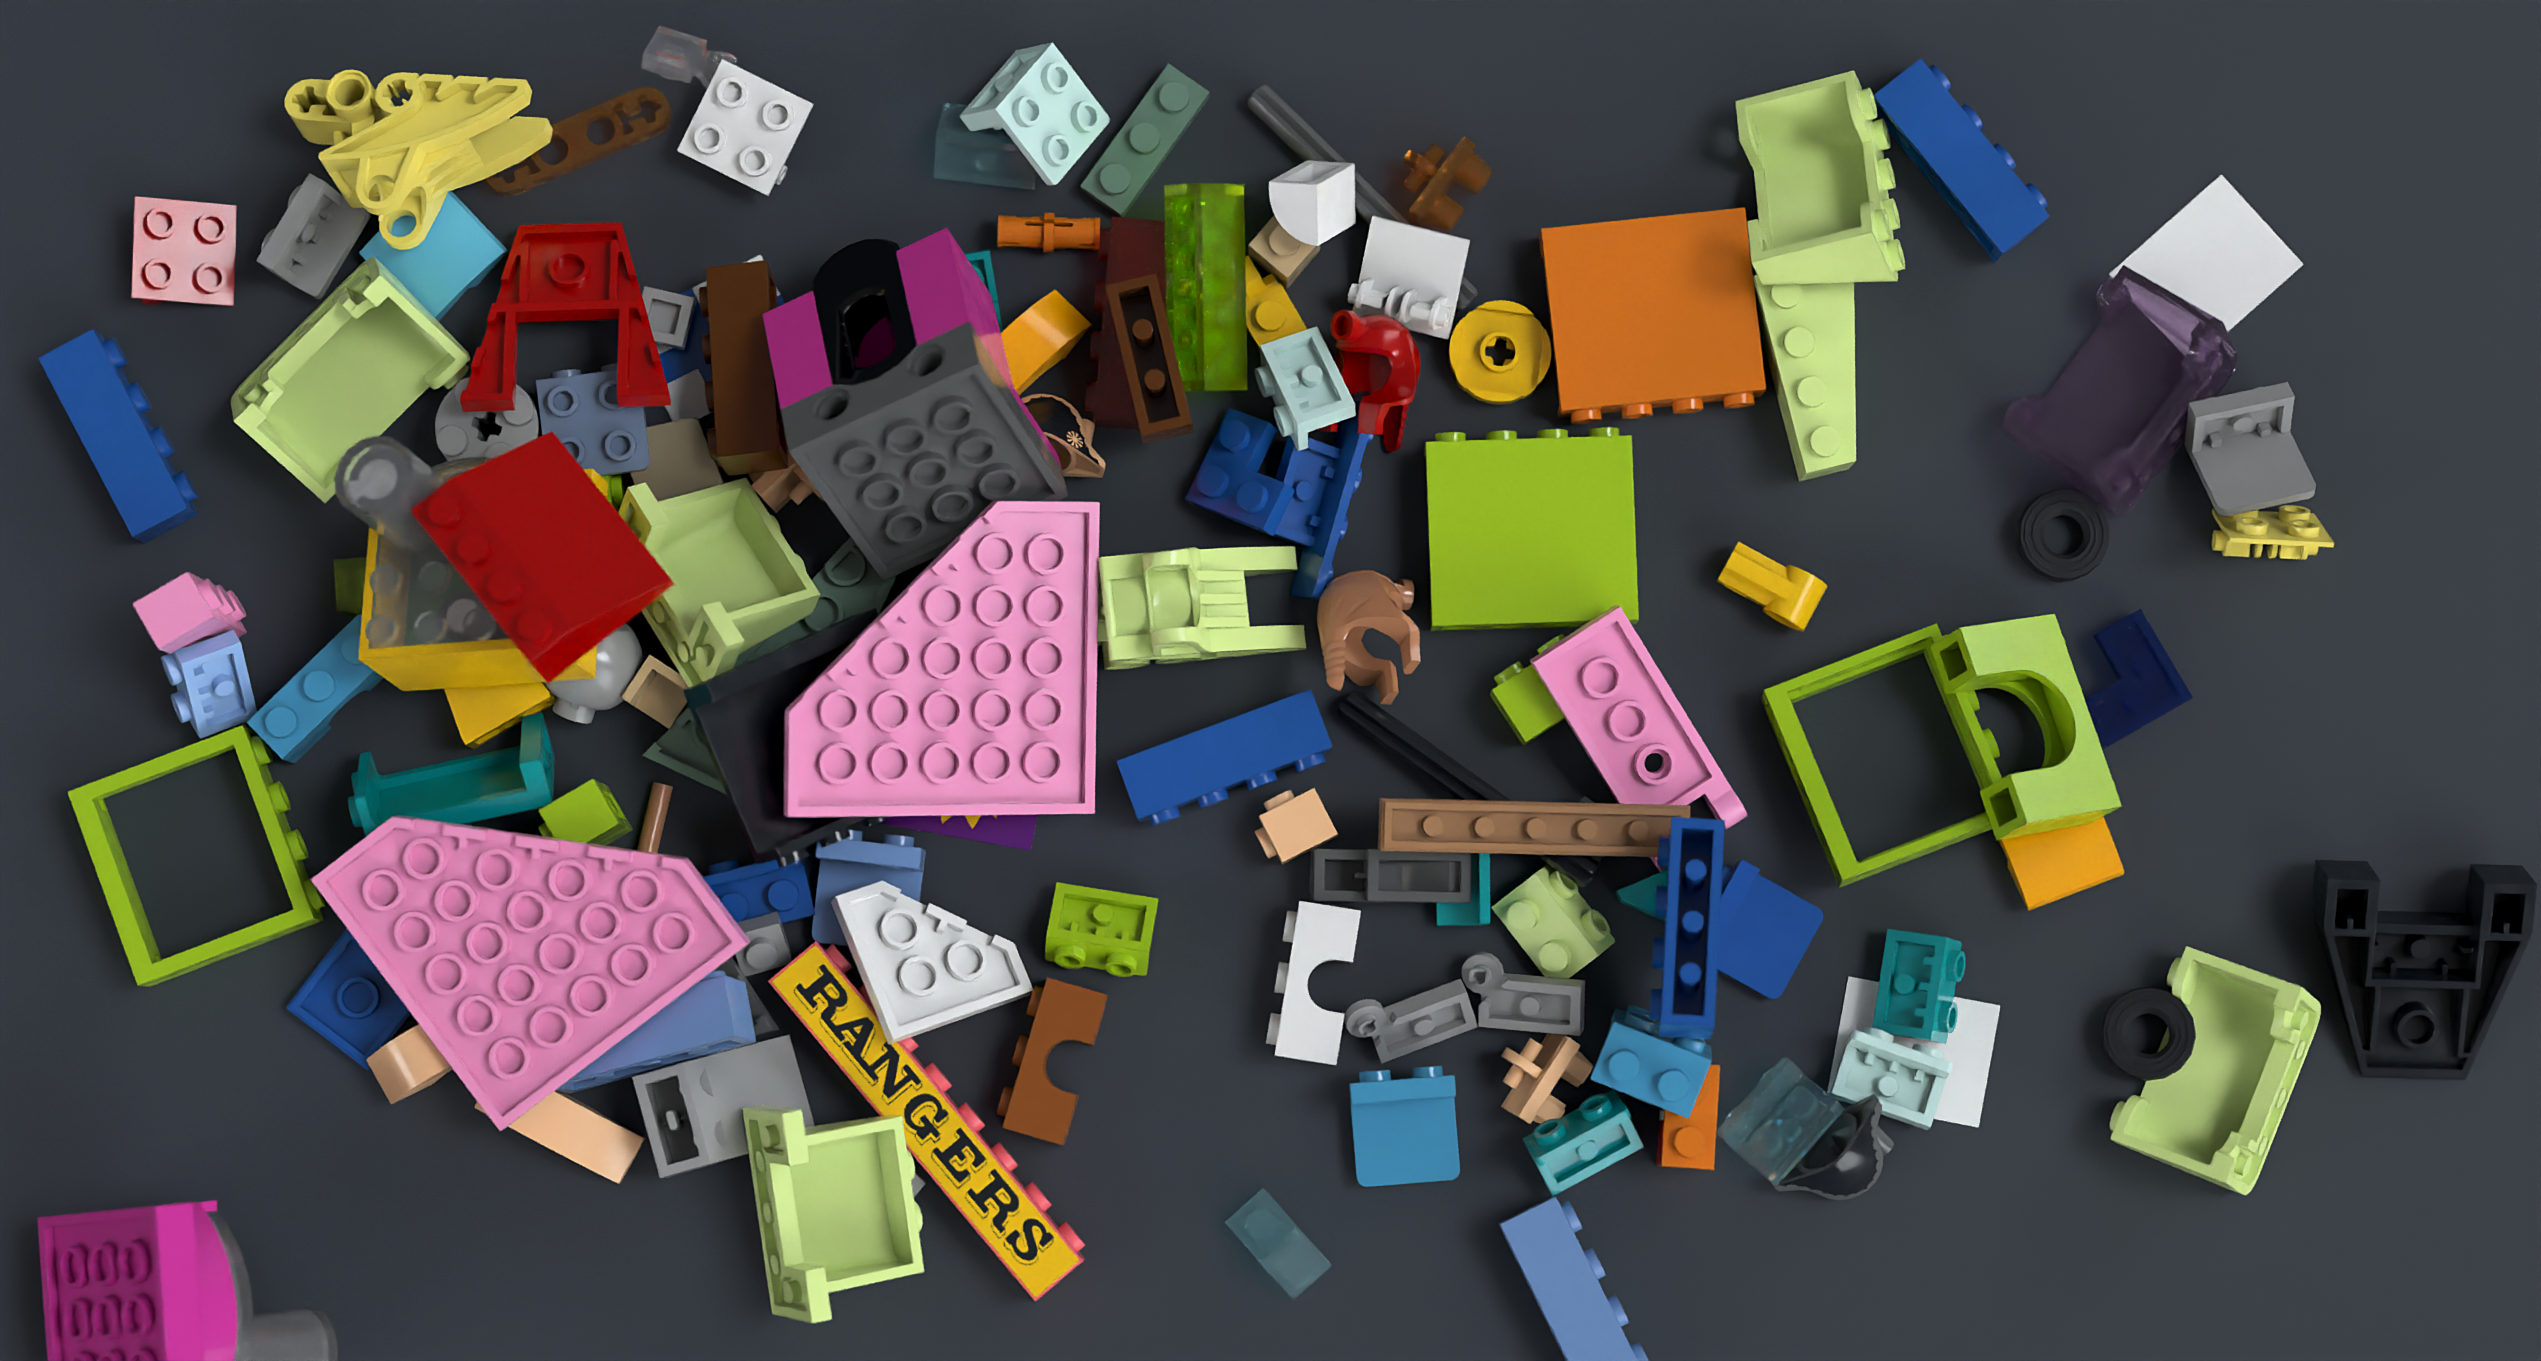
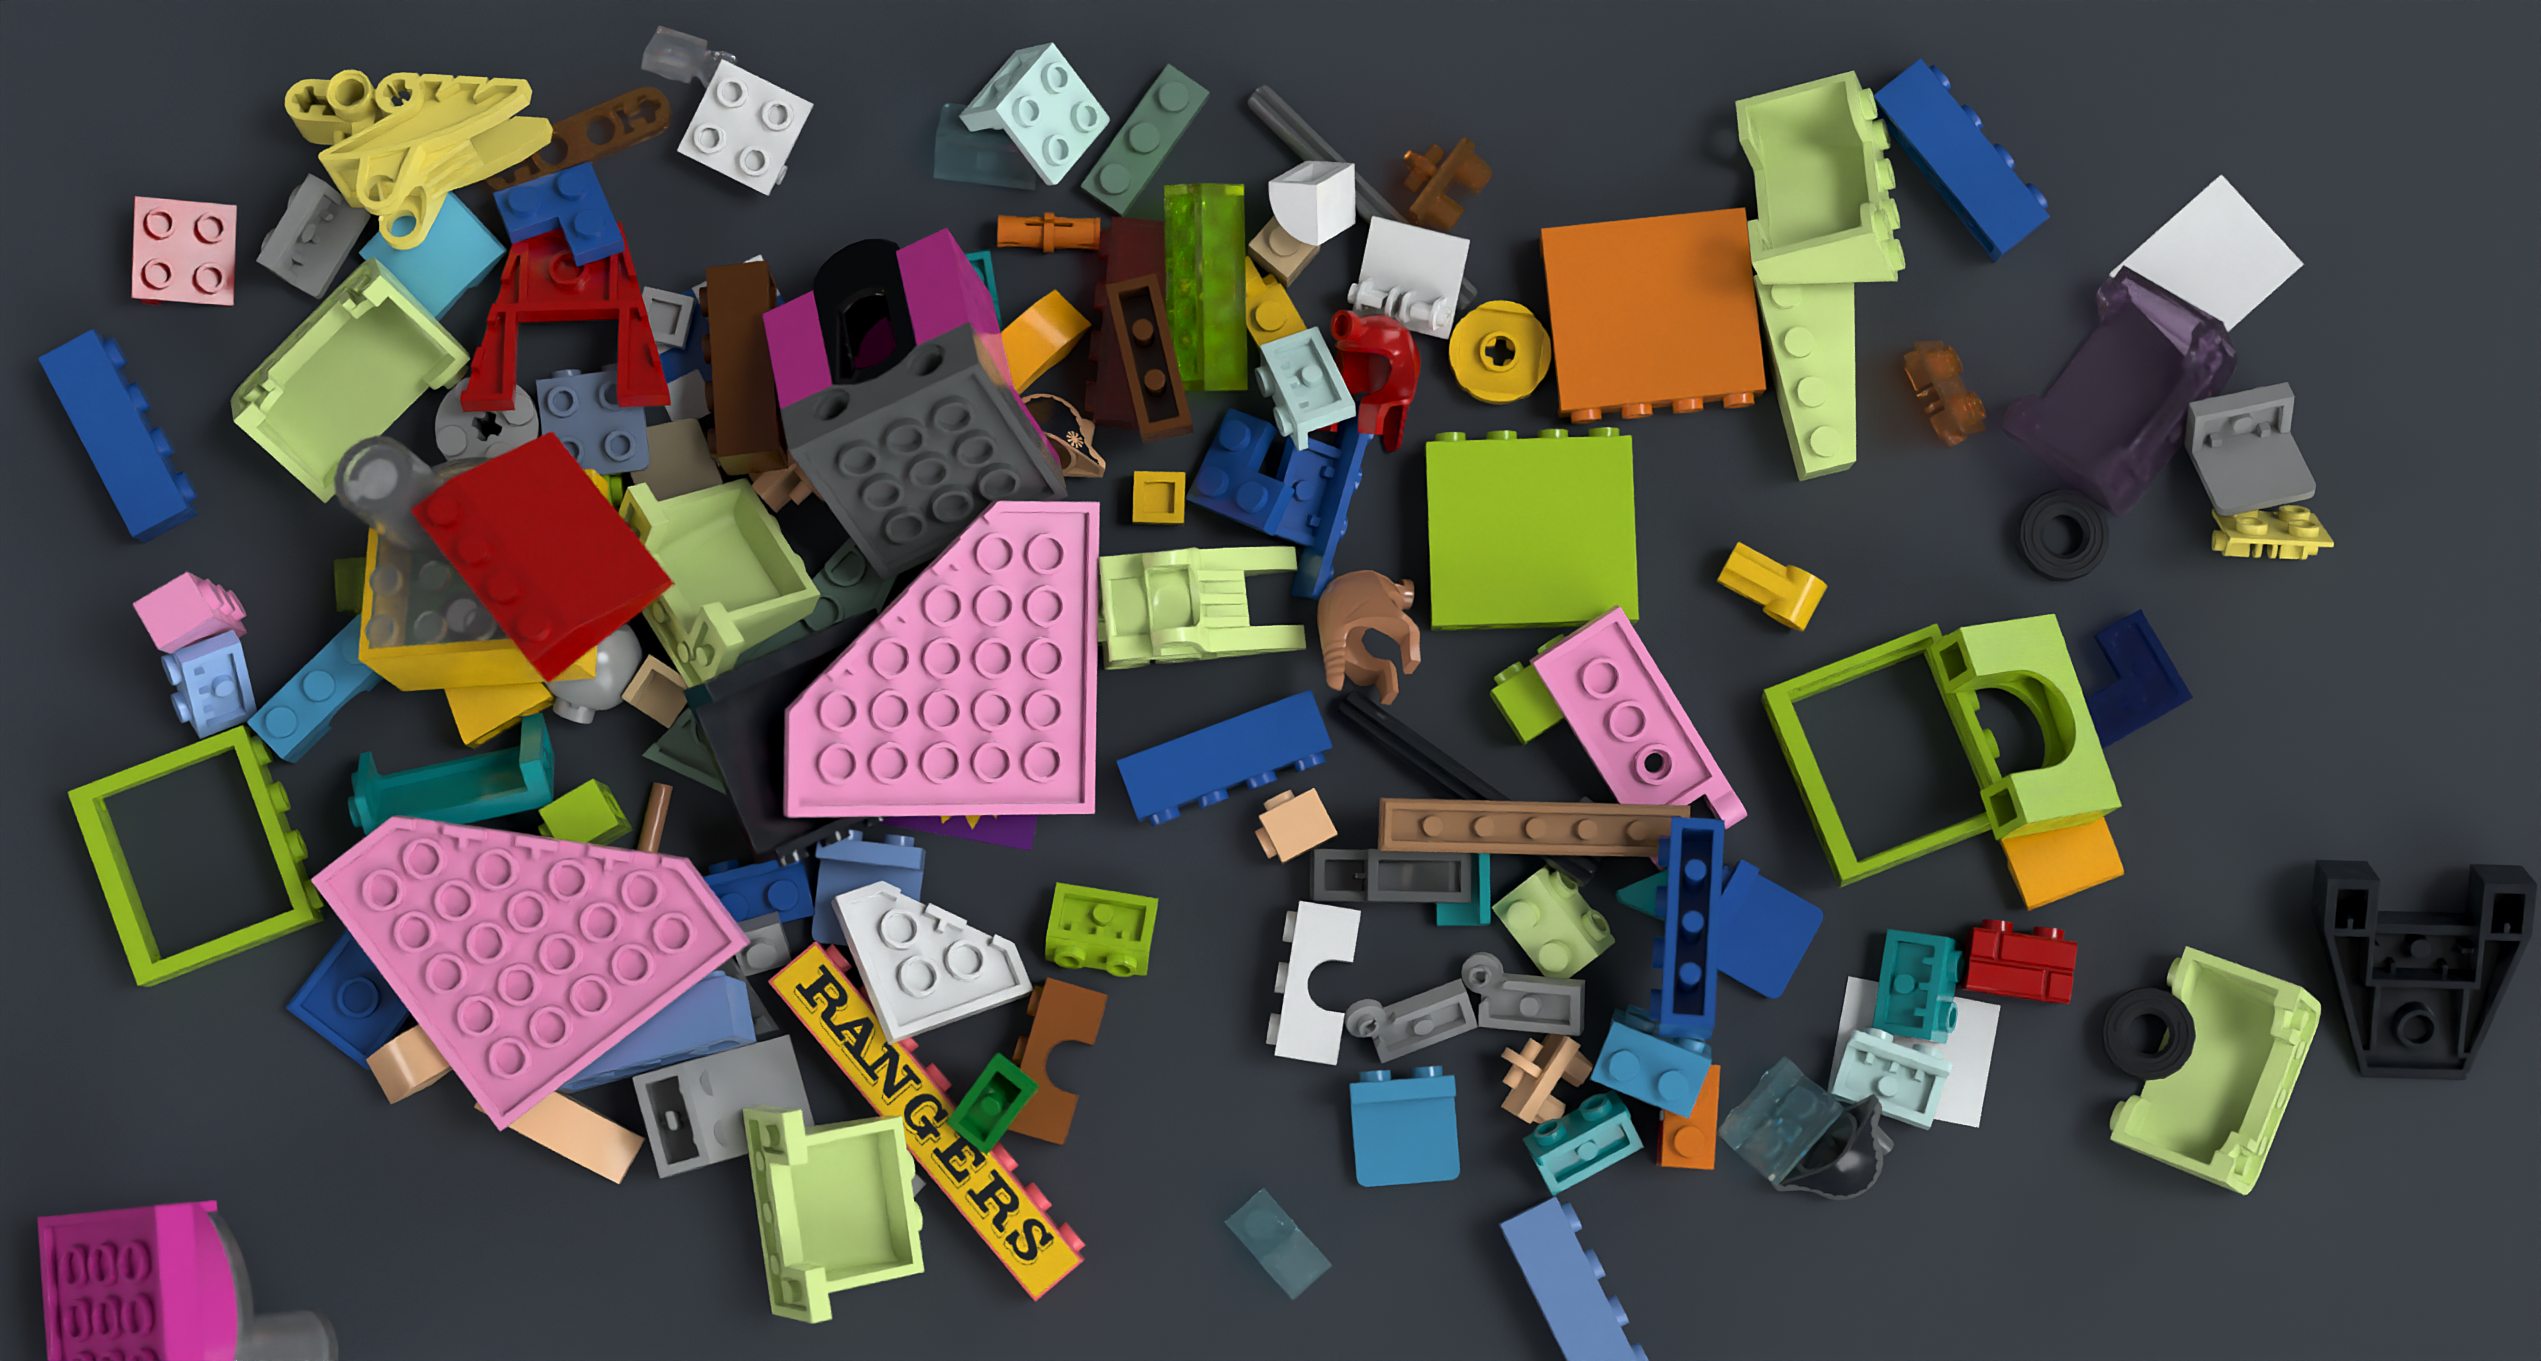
(564, 201): none -> blue plate
(993, 1103): none -> green slope
(1159, 498): none -> yellow plate
(1941, 366): none -> clear orange hinge
(2019, 964): none -> red brick

